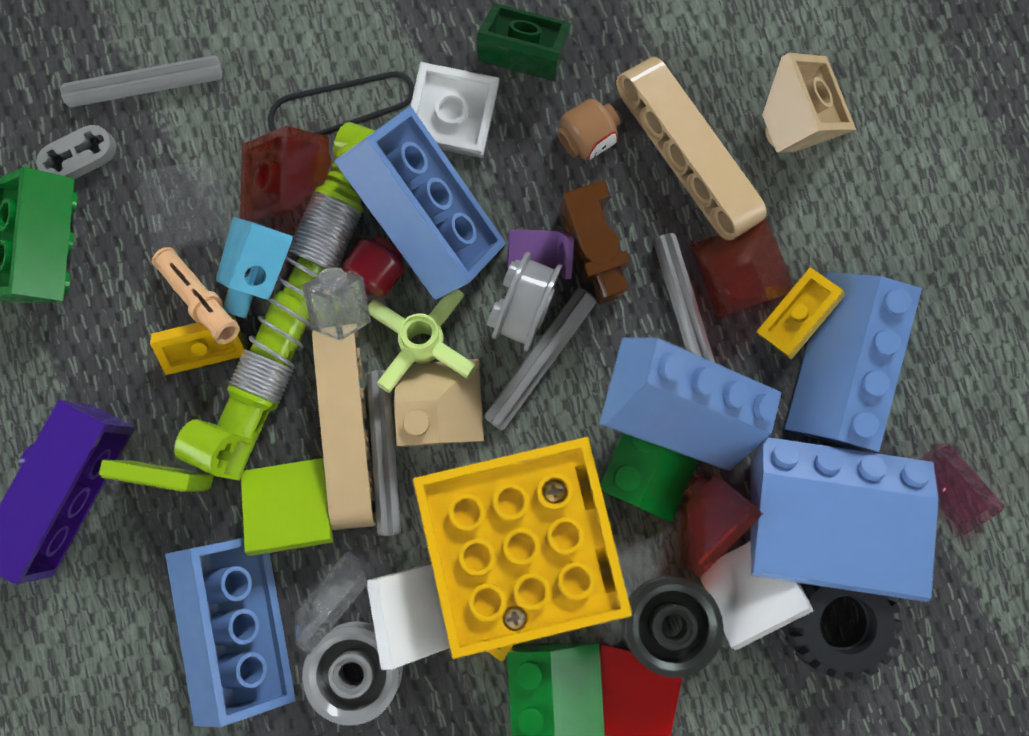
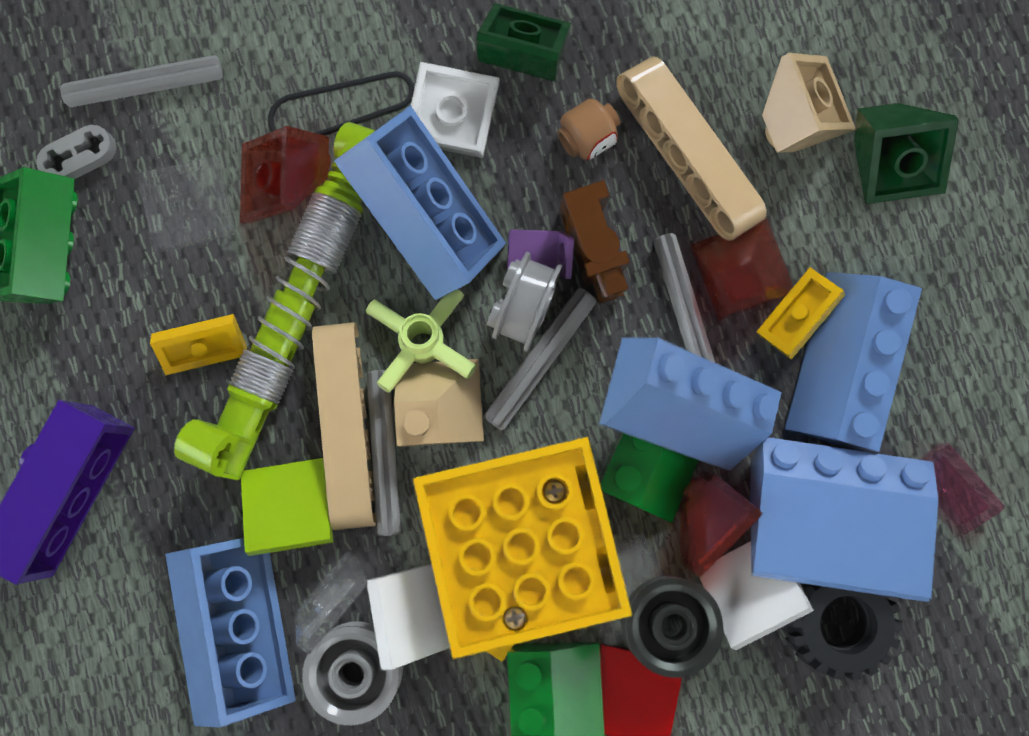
(156, 475): lime tile -> none
(218, 320): light nougat pin -> none
(253, 248): medium azure torso -> none
(336, 303): clear brick -> none
(377, 264): dark red head -> none
(903, 151): none -> dark green slope

